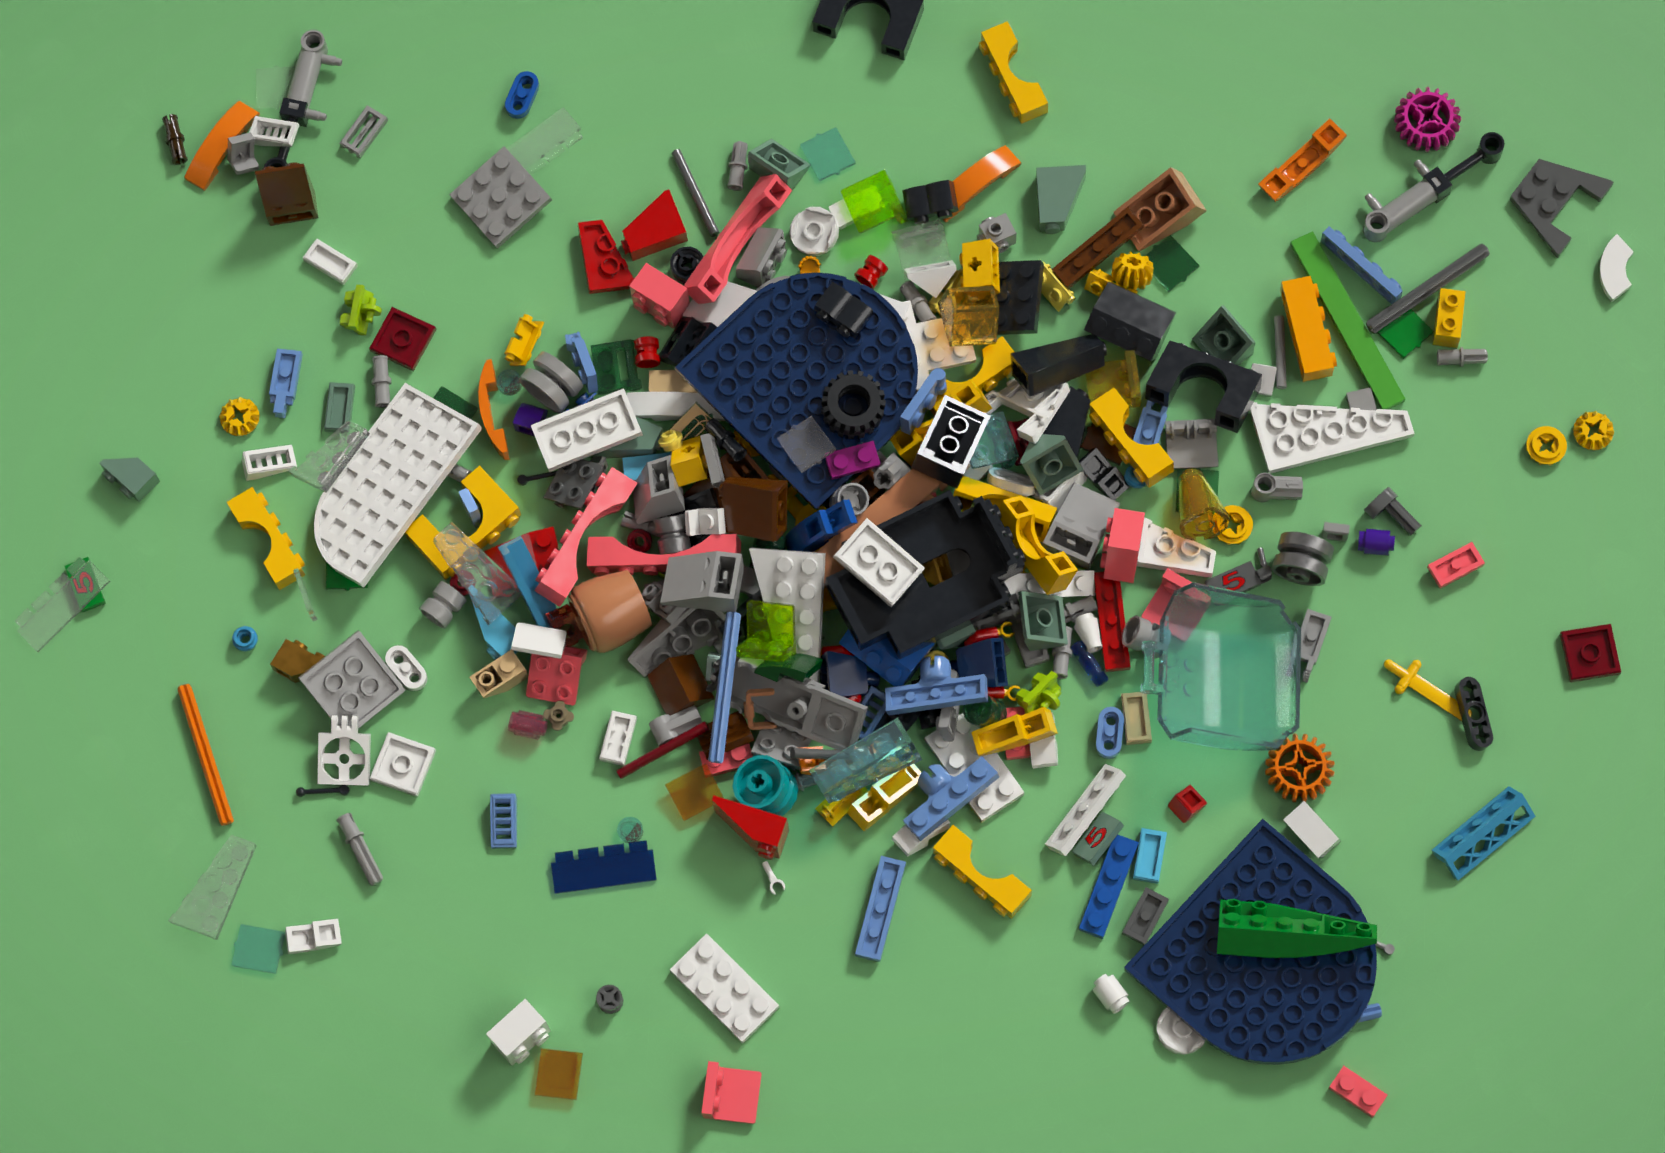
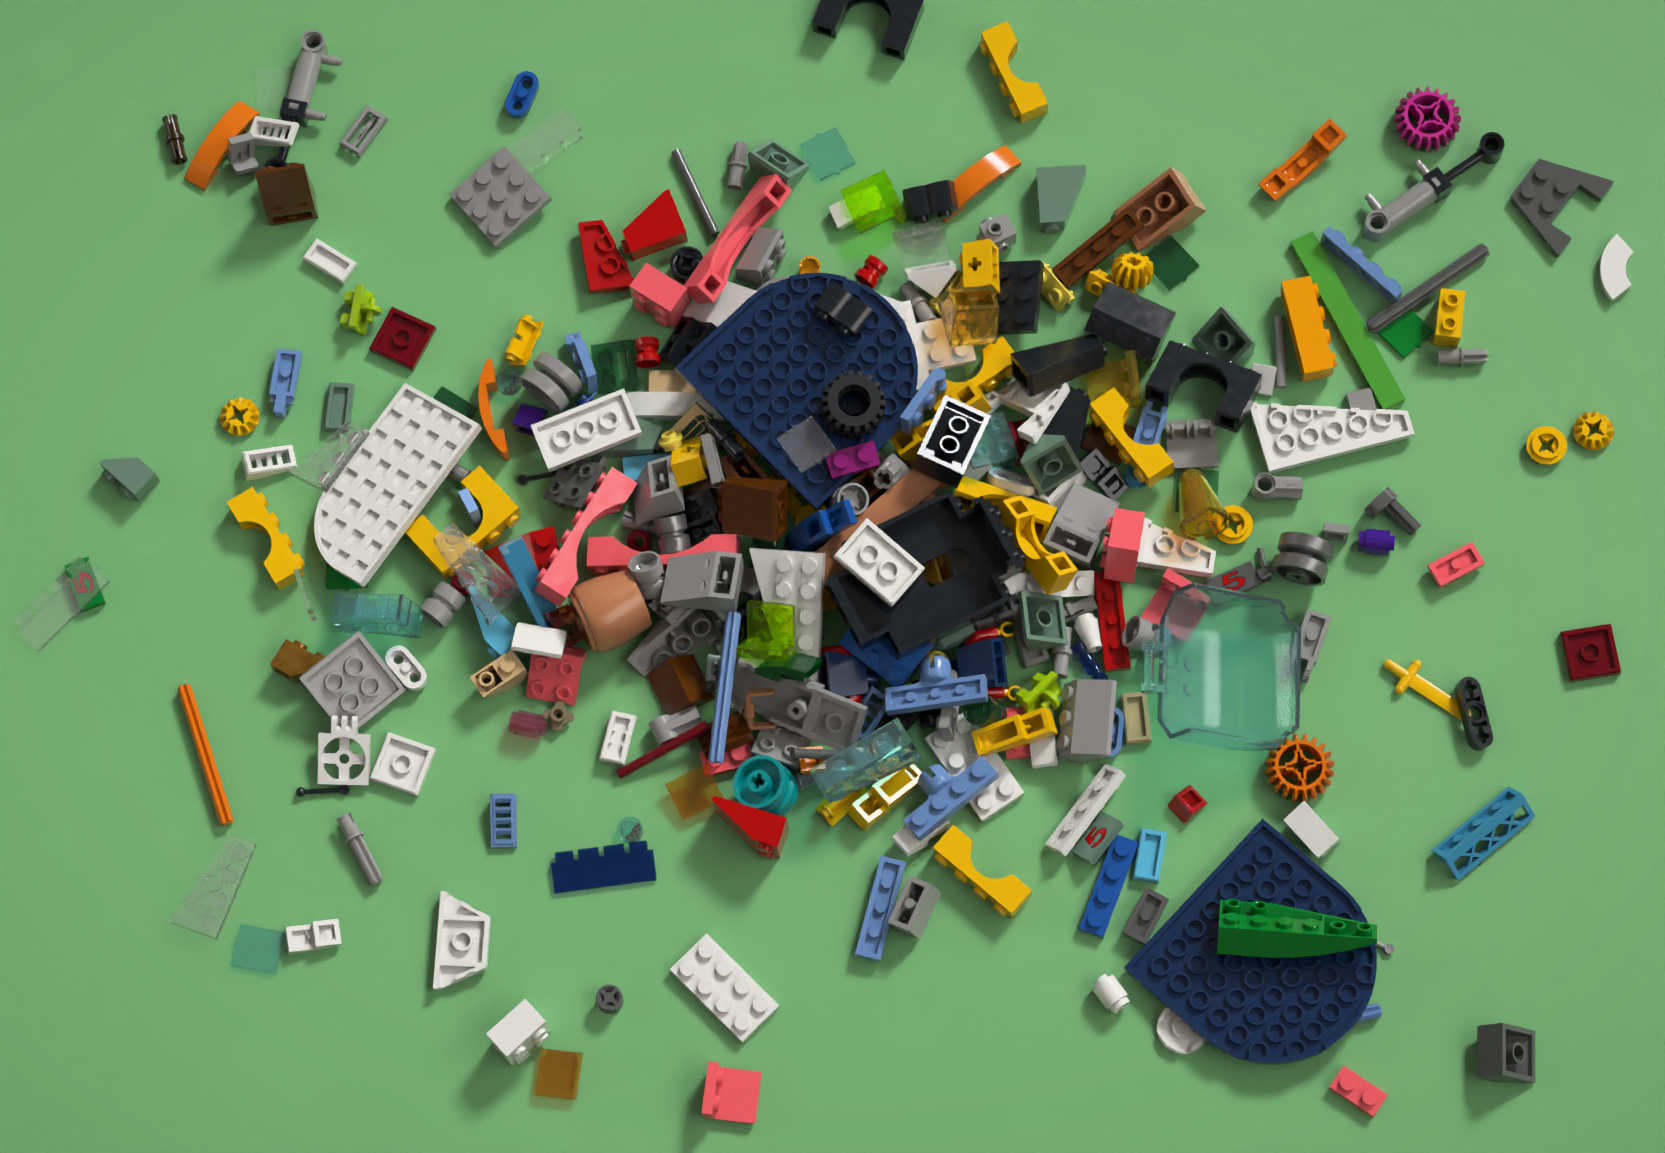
(240, 633): dark azure plate -> none
(377, 614): none -> clear light blue wedge
(381, 381): light grey pin -> none
(460, 943): none -> white wing
(648, 573): none -> light grey wheel
(705, 521): white bracket -> none
(772, 878): white hand -> none
(814, 231): white tile -> none
(914, 907): none -> light grey brick
(1086, 720): none -> light grey slope
(1505, 1053): none -> dark grey slope

